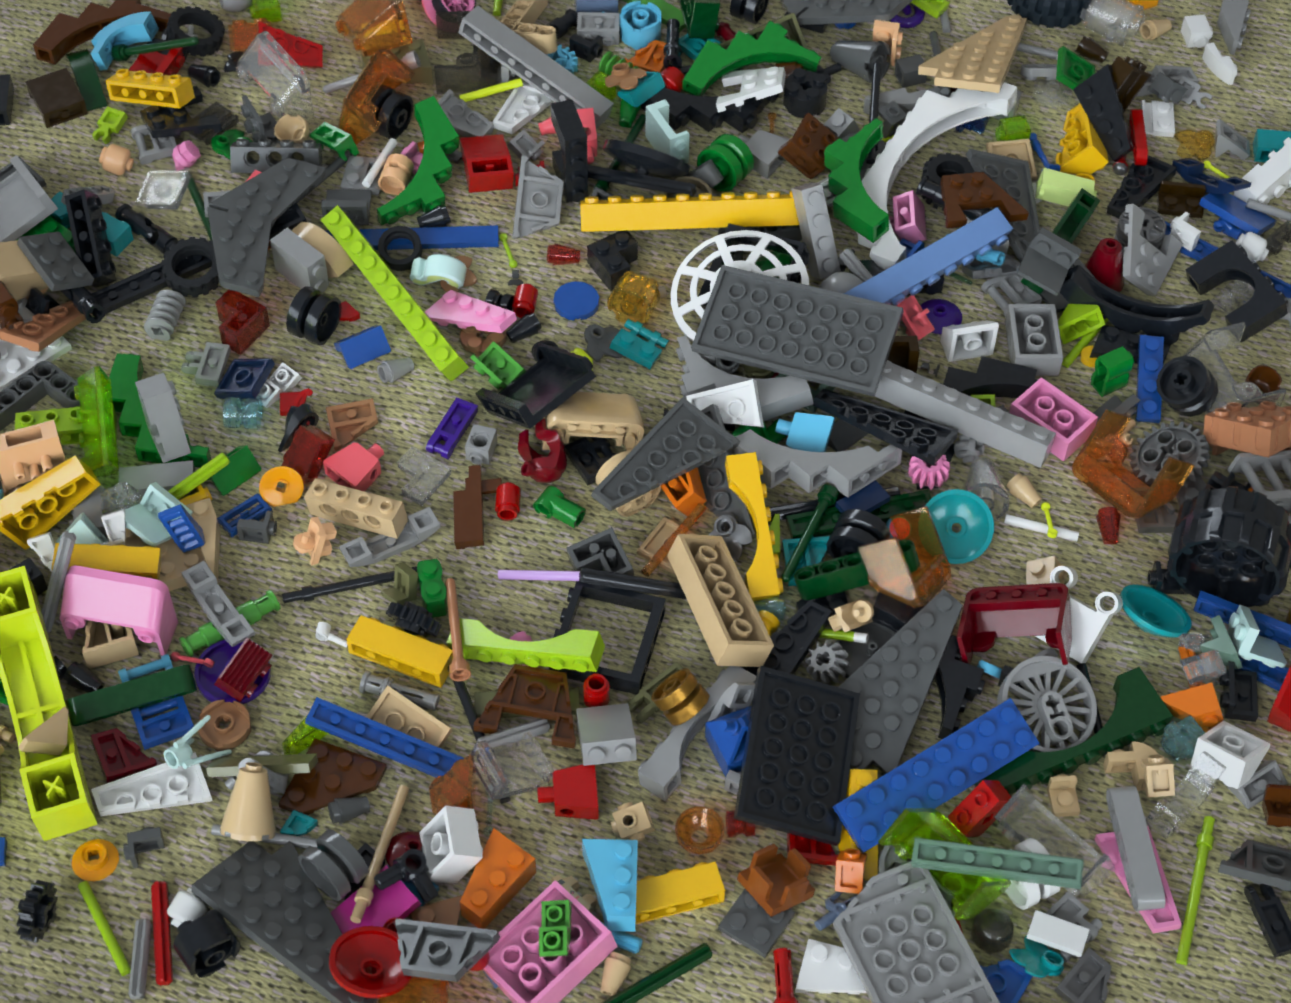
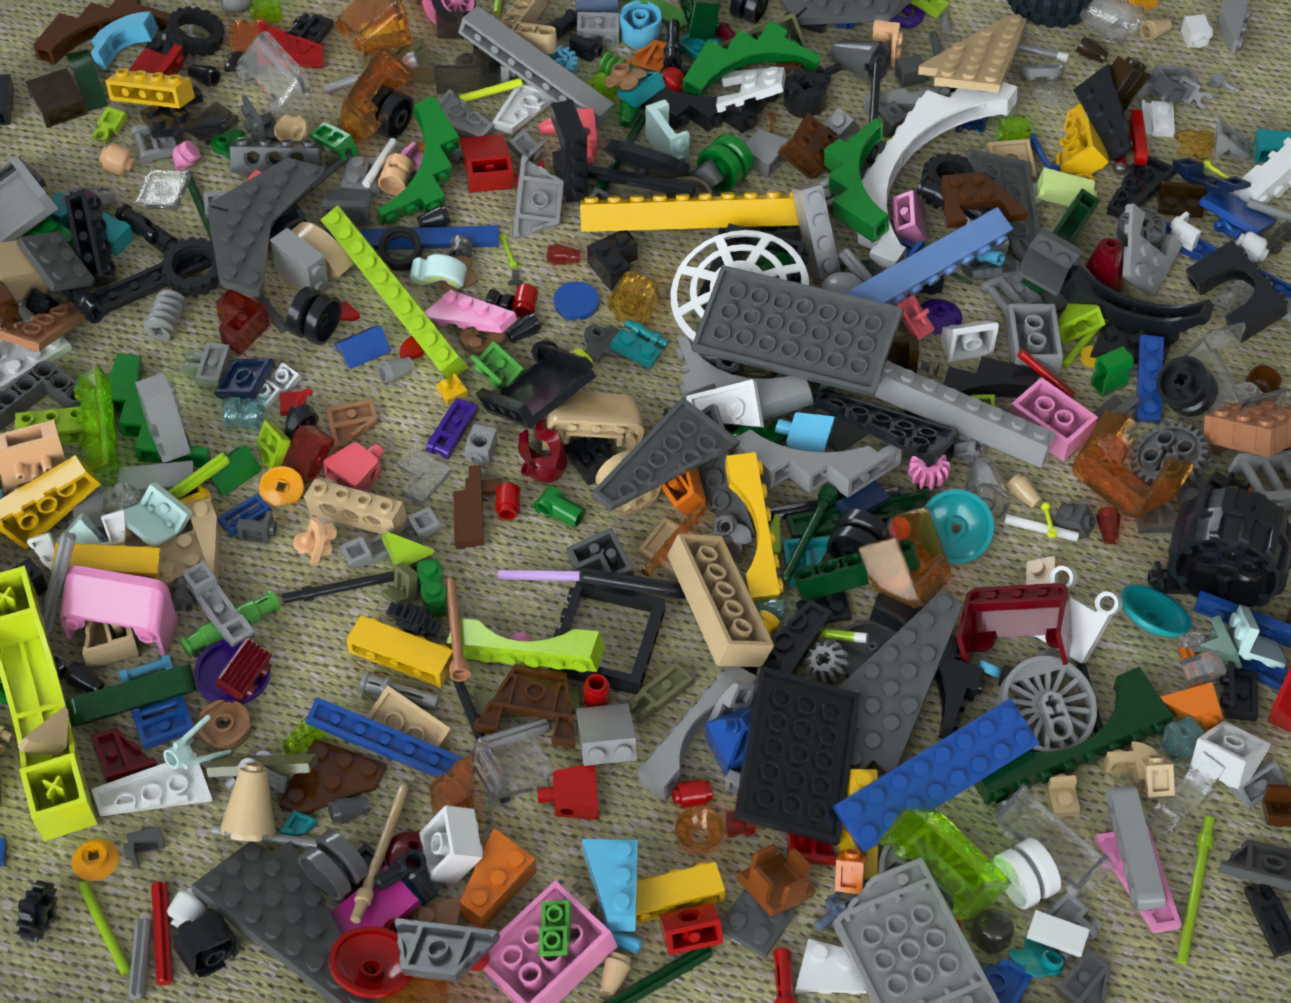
(123, 52): dark green piece -> none
(175, 656): coral hinge -> none
(182, 595): none -> dark grey wheel
(184, 530): blue slope -> none
(272, 314): none -> dark grey bar
(272, 444): none -> lime wing
(312, 29): none -> black plate
(323, 634): white hand -> none
(404, 550): none -> lime slope
(411, 349): none -> red tile
(451, 388): none -> yellow tile
(461, 246): none -> dark grey wheel
(641, 825): tan brick -> none
(680, 696): pearl gold wheel -> none
(691, 928): none -> red brick
(692, 793): none -> red brick
(852, 616): tan hips -> none
(978, 809): red brick -> none
(997, 863): sand green tile -> none
(1044, 372): none -> red bar
(1072, 68): green plate -> none
(1075, 517): none -> dark grey bracket
(1219, 79): none -> light grey hand
(1220, 66): white slope -> none

